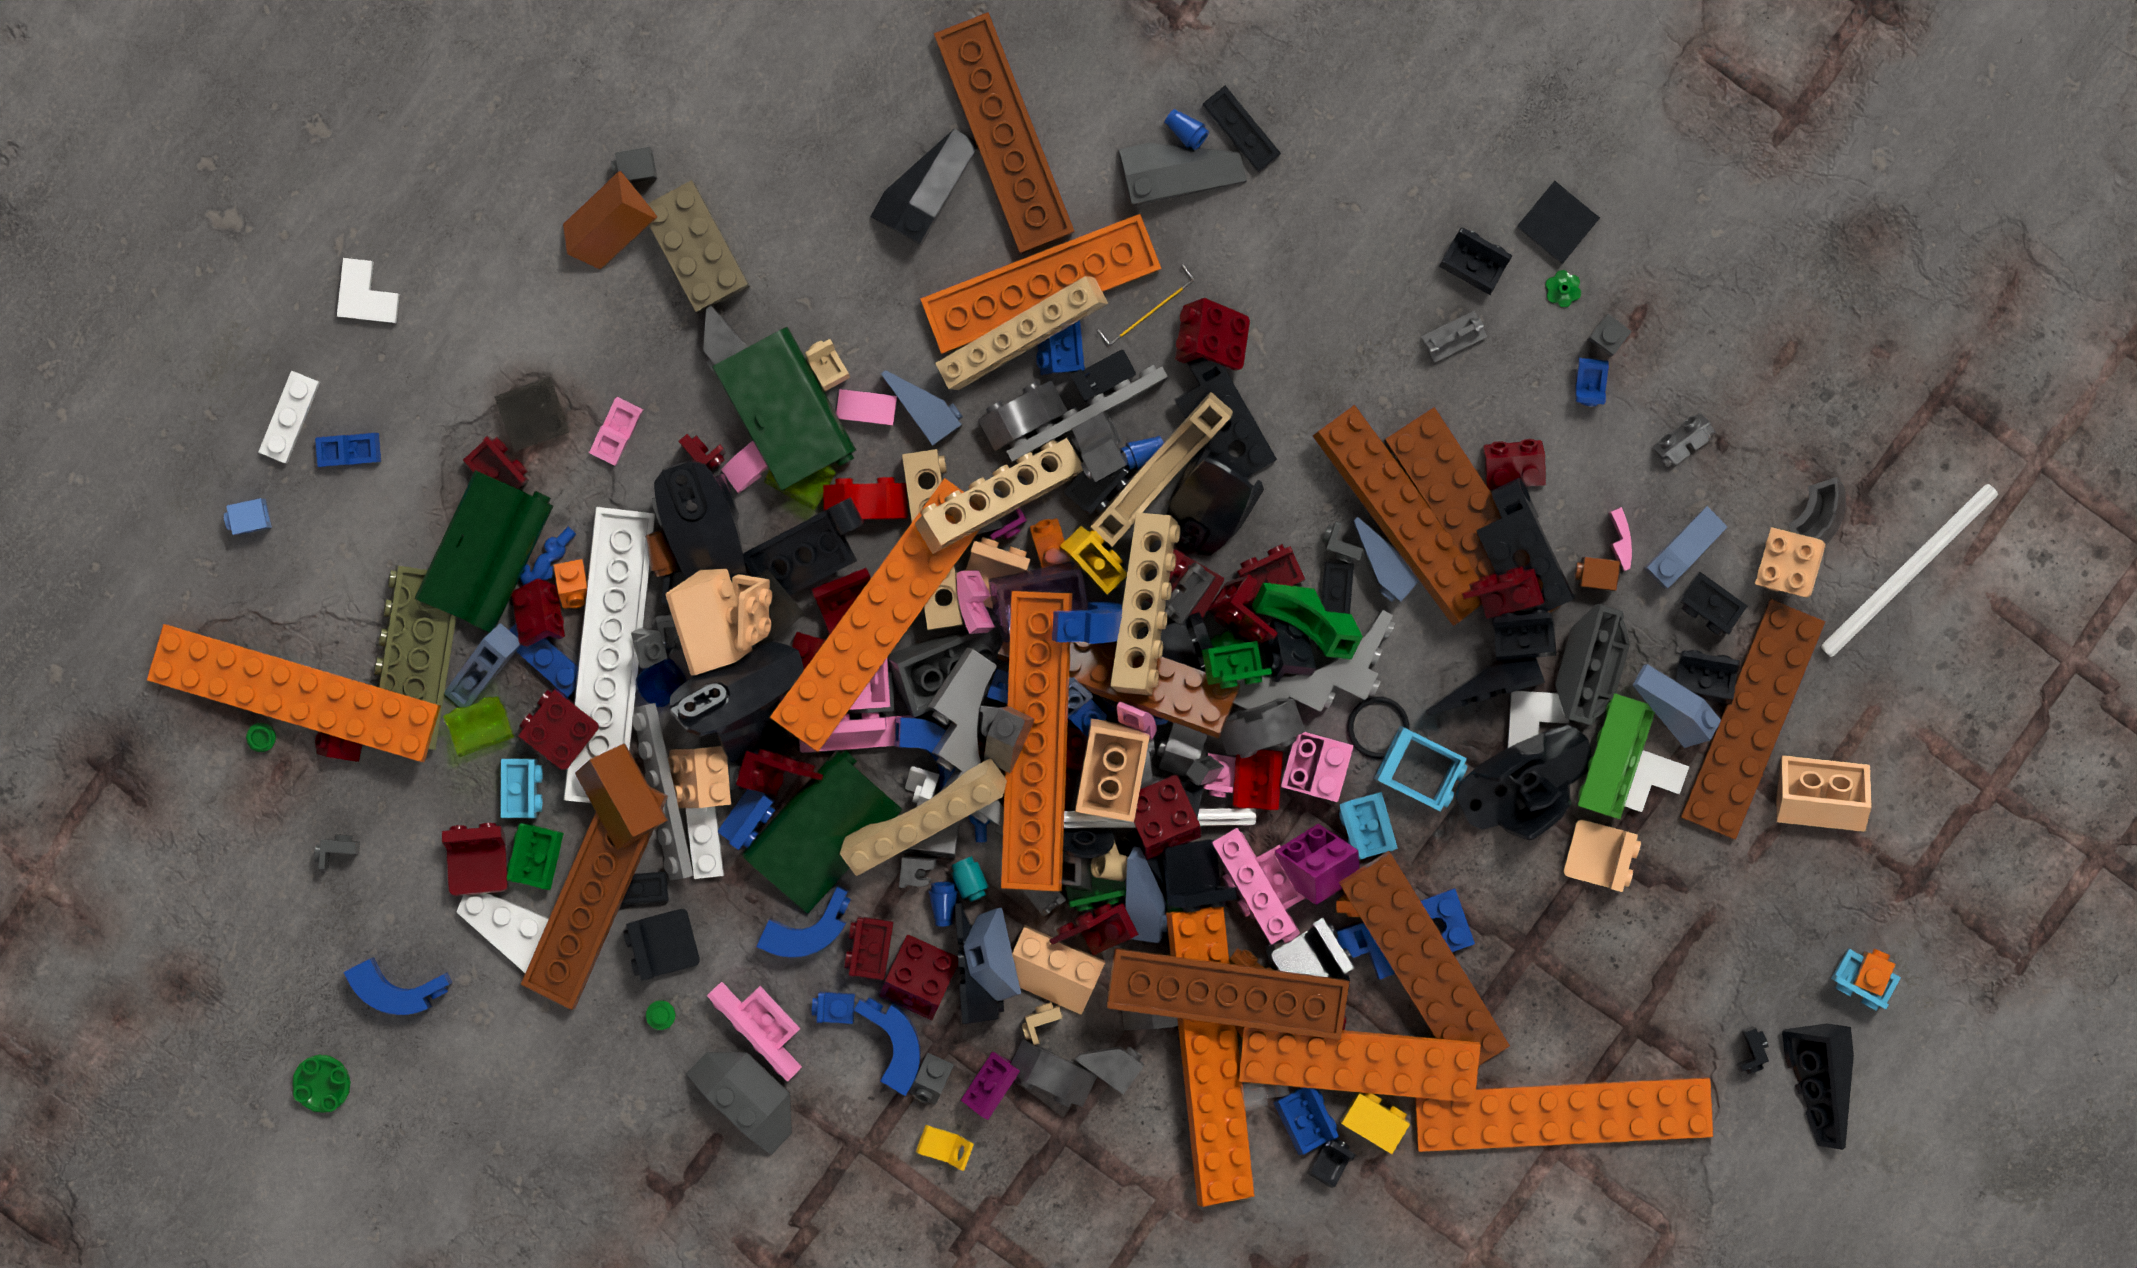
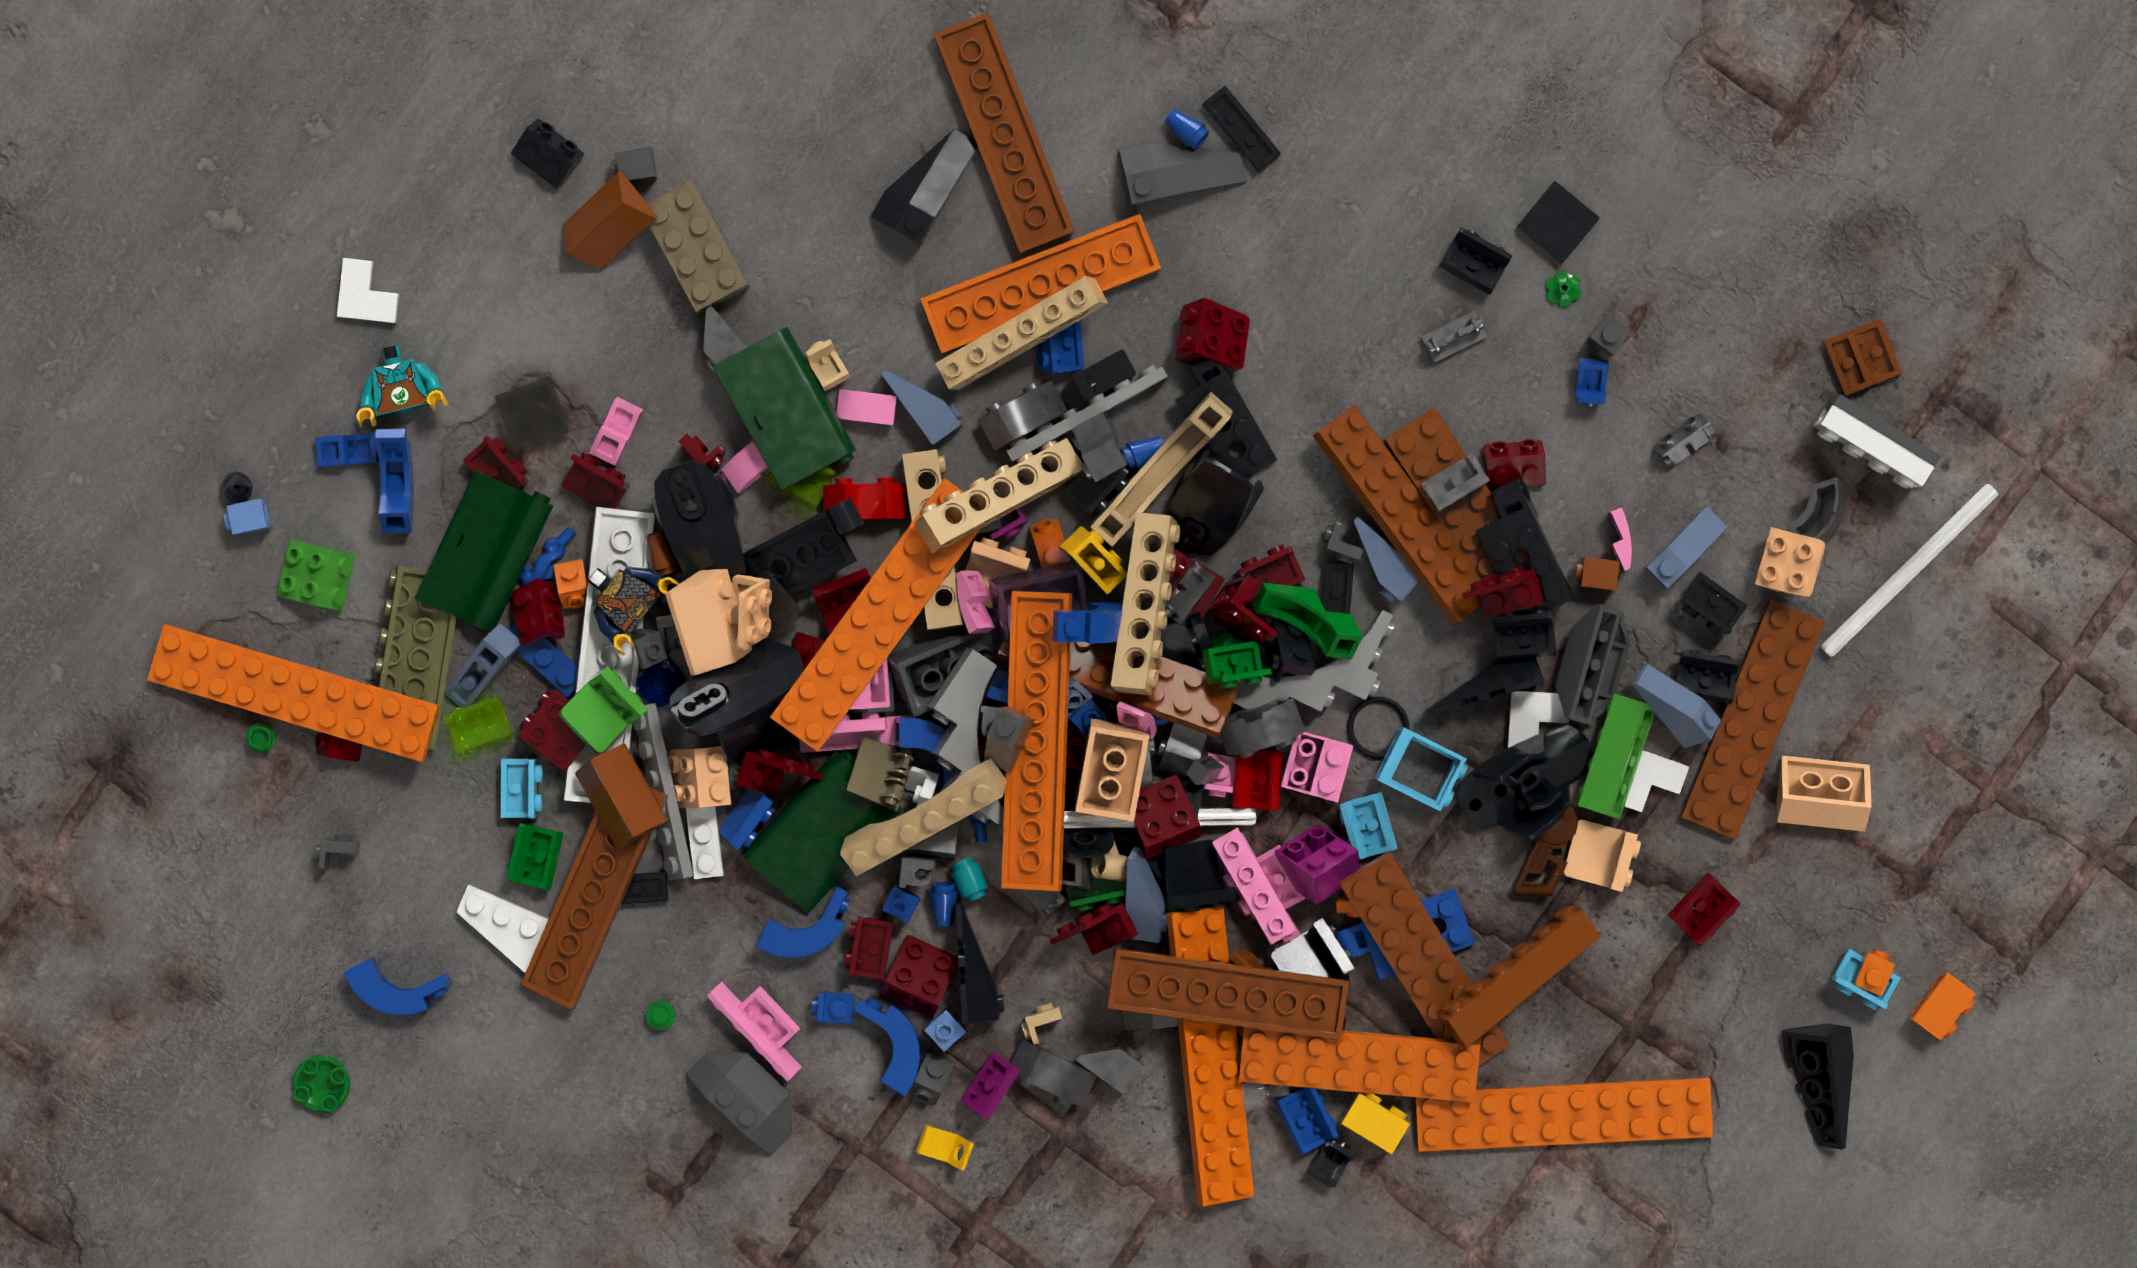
(237, 487): none -> black tile
(289, 417): white plate -> none
(315, 575): none -> bright green bracket
(396, 481): none -> blue arch
(398, 388): none -> torso
(476, 859): dark red bracket -> none
(547, 152): none -> black bracket
(593, 483): none -> dark red bracket
(602, 710): none -> bright green bracket
(625, 600): none -> torso
(662, 944): black bracket -> none
(880, 772): none -> dark tan hinge
(901, 903): none -> blue bracket
(945, 1029): none -> medium blue brick
(991, 956): sand blue slope -> none
(1056, 970): light nougat slope -> none
(1149, 313): yellow piece -> none
(1455, 482): none -> flat silver hinge
(1518, 975): none -> dark orange brick
(1553, 838): none -> reddish brown piece
(1704, 909): none -> dark red bracket
(1756, 1043): black bracket -> none
(1863, 357): none -> dark orange slope
(1876, 441): none -> white piece
(1943, 1006): none -> orange brick

